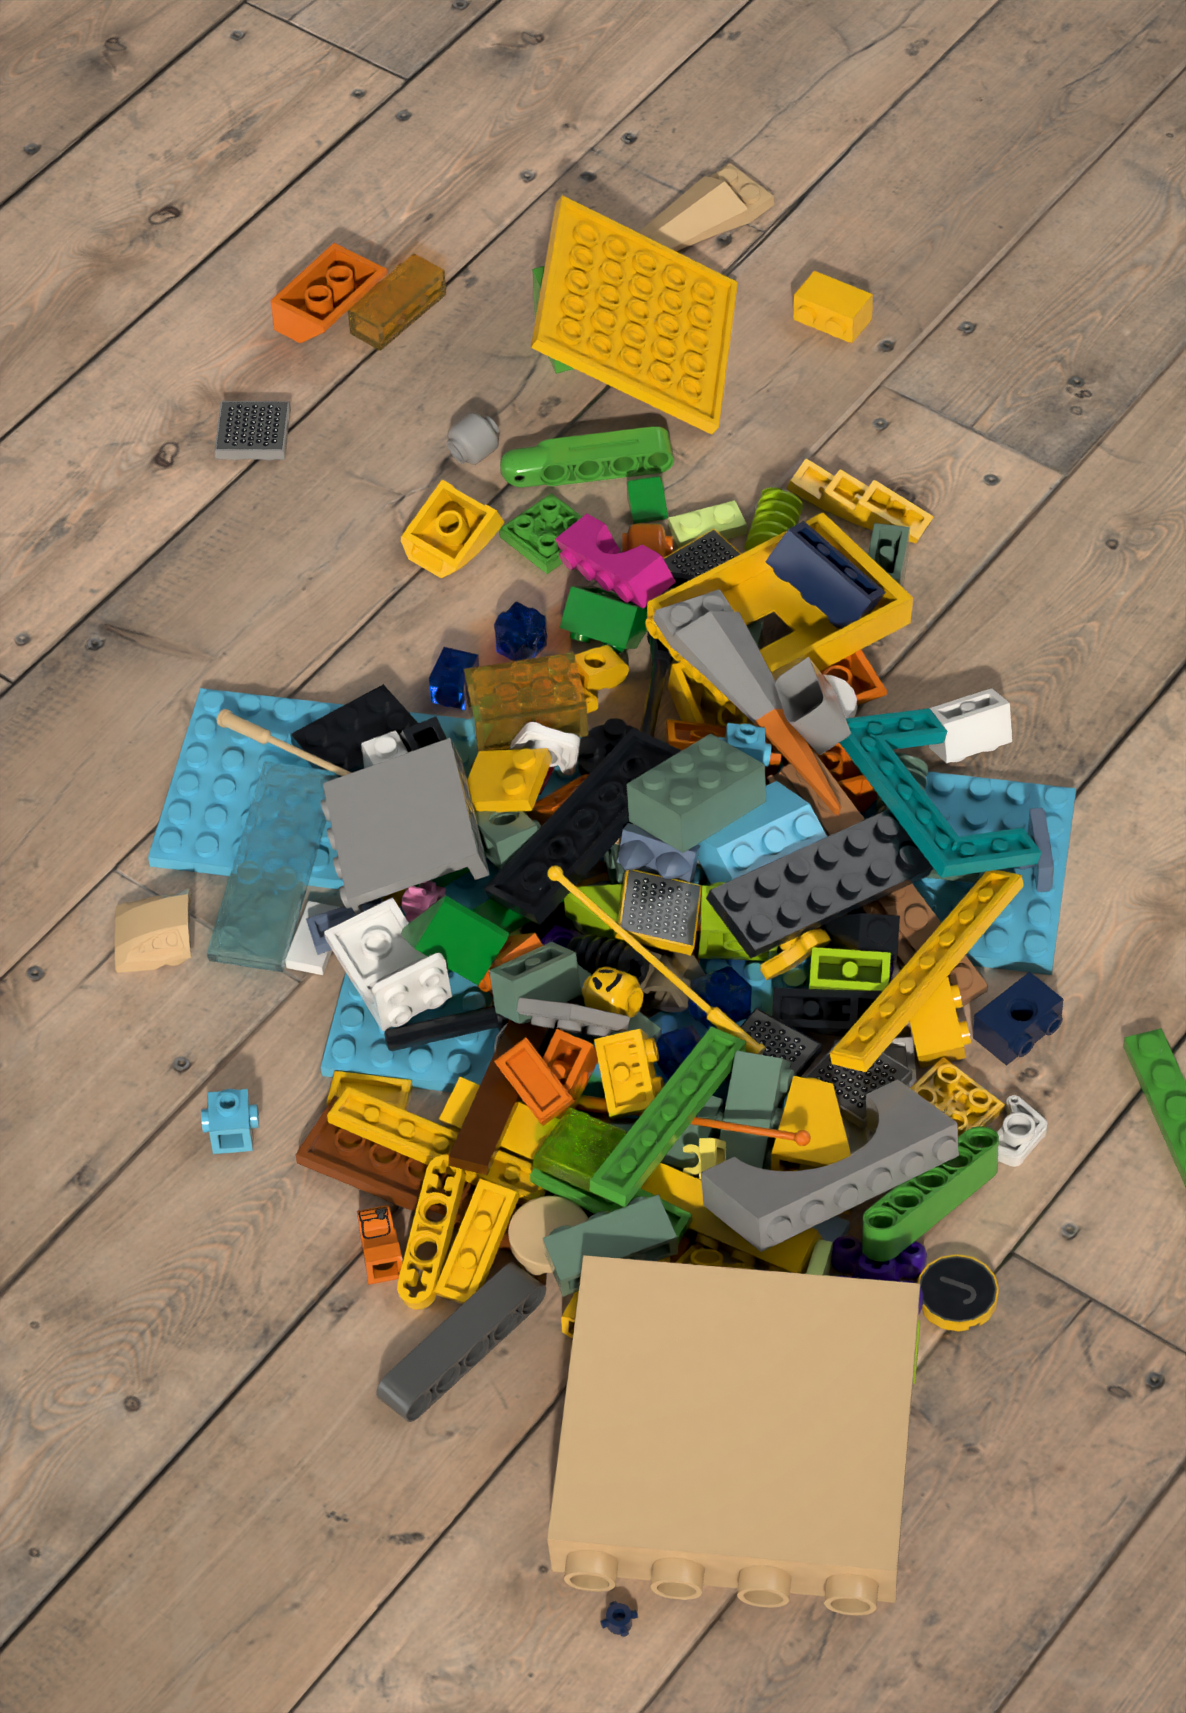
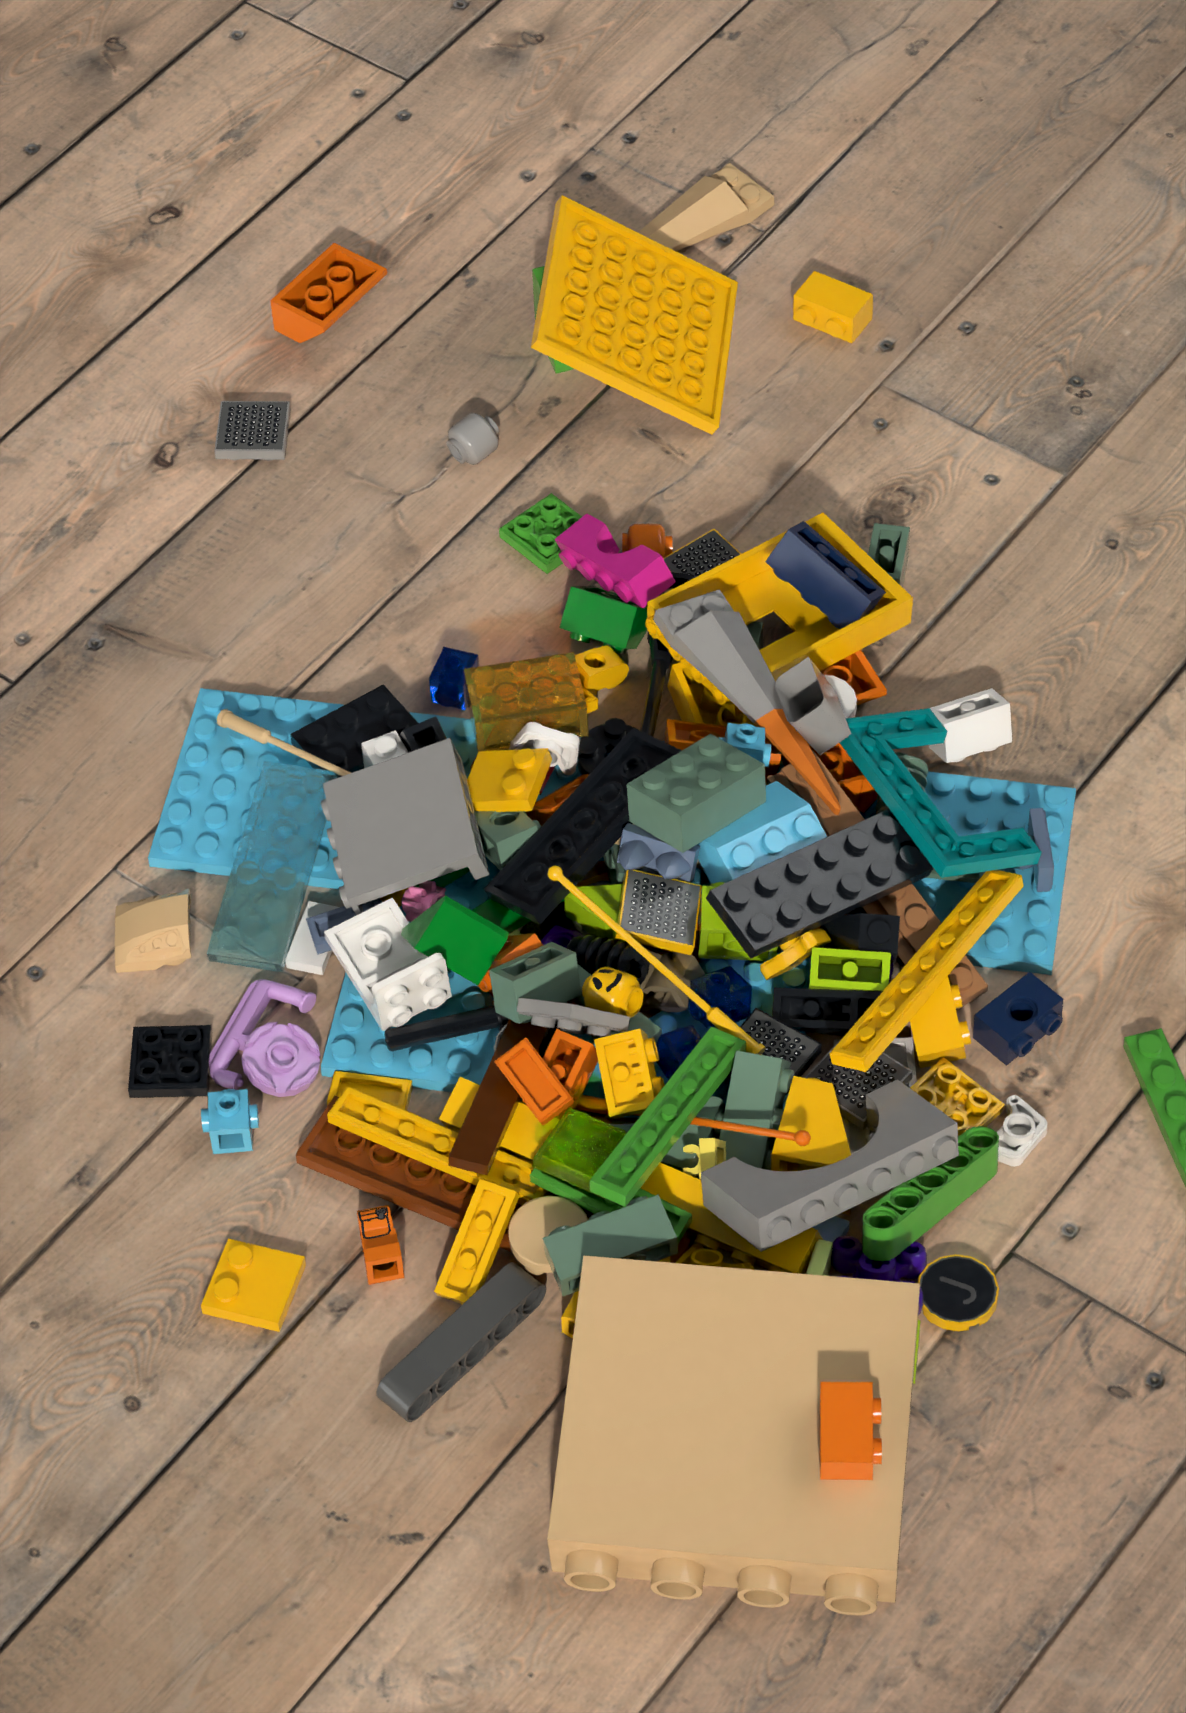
(170, 1061): none -> black tile
(243, 1022): none -> lavender piece
(253, 1285): none -> yellow plate
(281, 1059): none -> lavender tile
(397, 301): clear yellow brick -> none
(436, 1232): yellow beam -> none
(449, 531): yellow slope -> none
(520, 632): clear blue brick -> none
(589, 458): bright green piece -> none
(619, 1619): dark blue piece -> none
(646, 500): green slope -> none
(724, 518): yellowish green plate -> none
(774, 515): lime piece -> none
(847, 1431): none -> orange brick
(856, 501): yellow slope -> none

